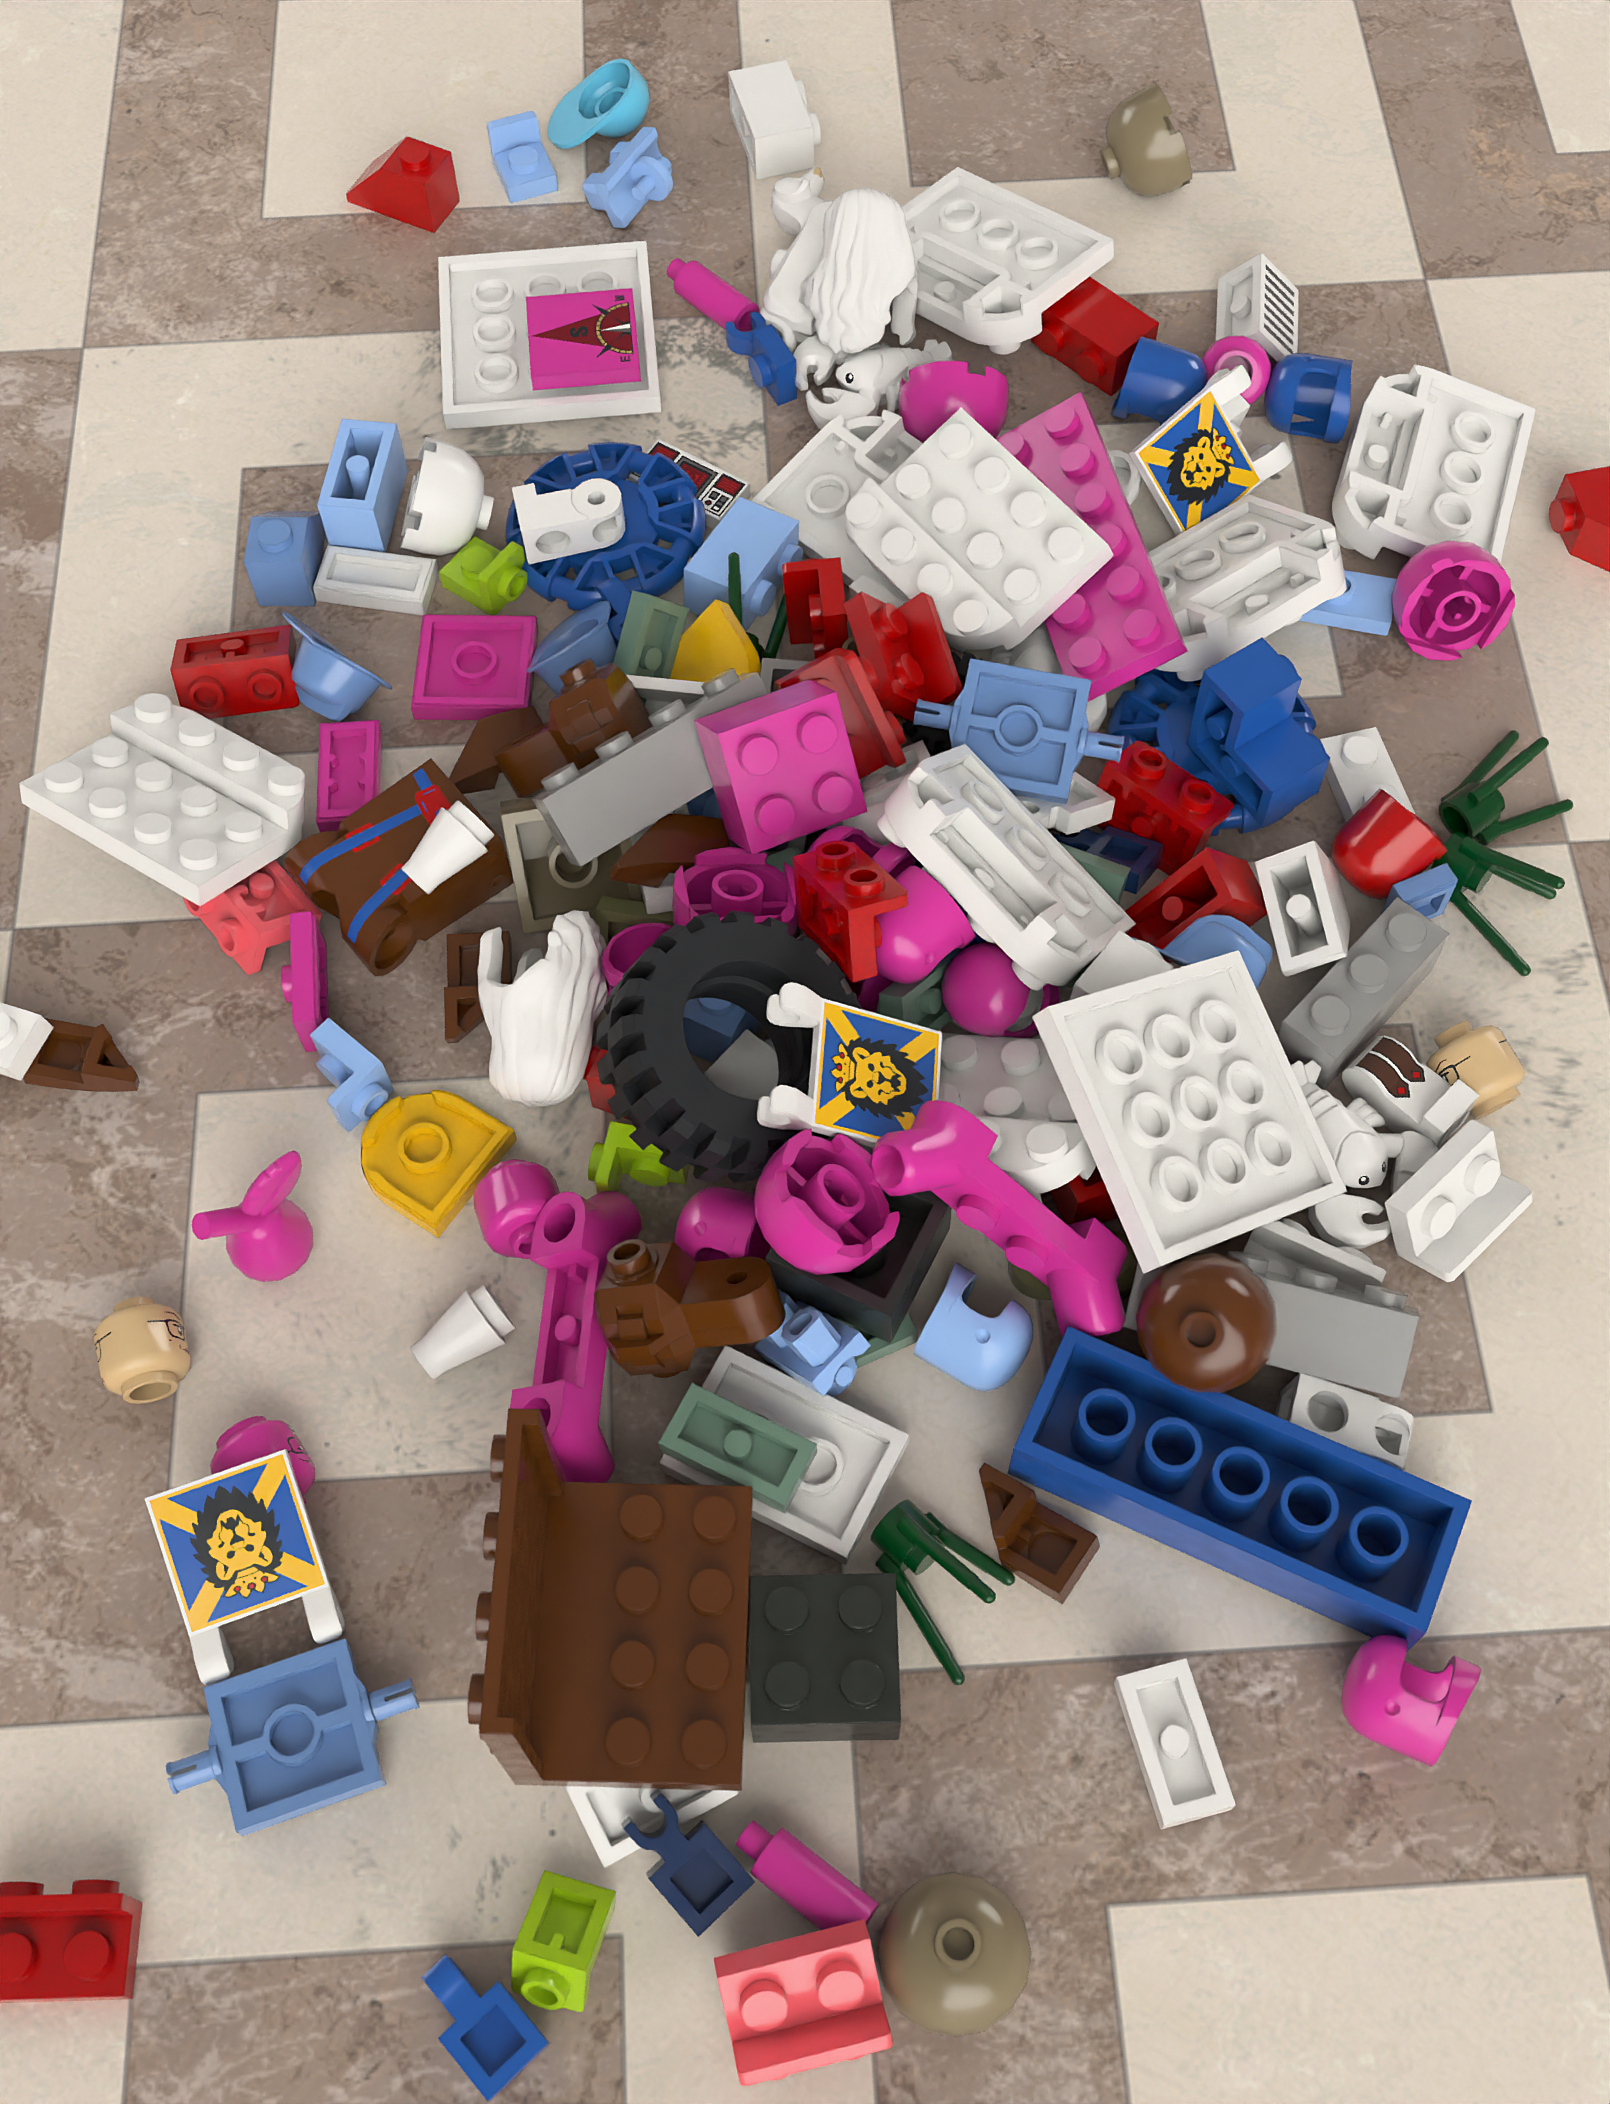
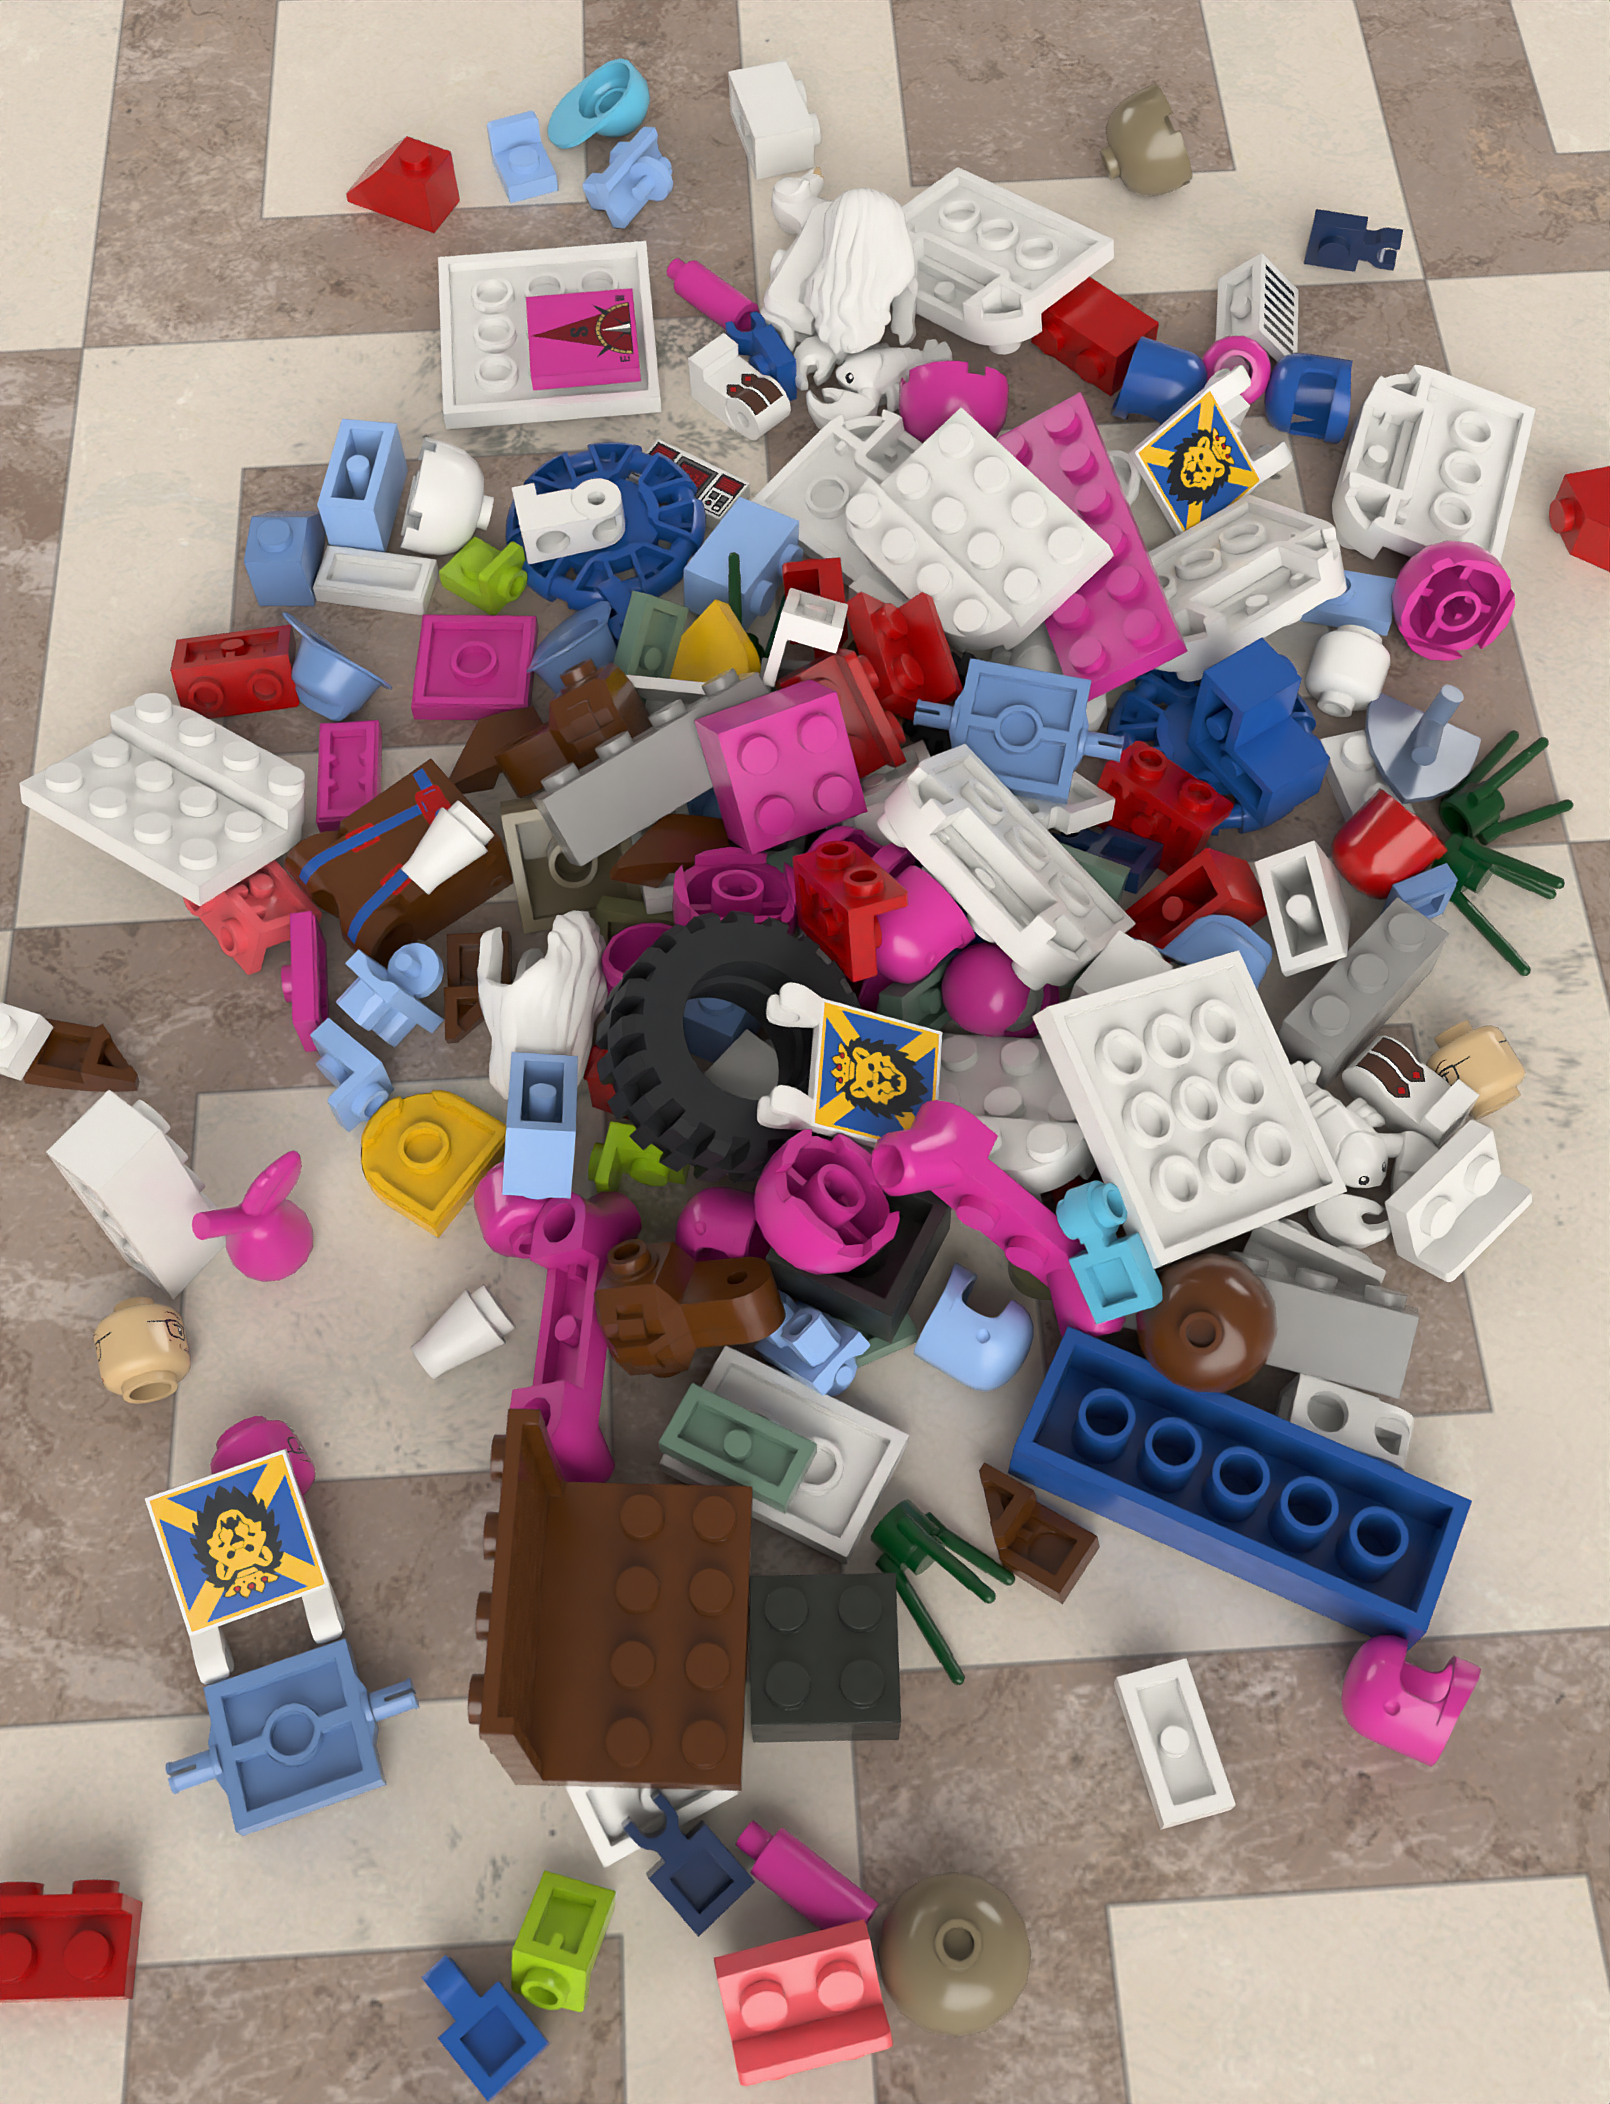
(138, 1189): none -> white brick
(389, 997): none -> light blue hips
(540, 1126): none -> light blue brick
(736, 390): none -> white leg
(806, 621): none -> white panel
(1110, 1271): none -> medium azure plate
(1343, 239): none -> dark blue plate
(1347, 670): none -> white head
(1417, 749): none -> sand blue shield

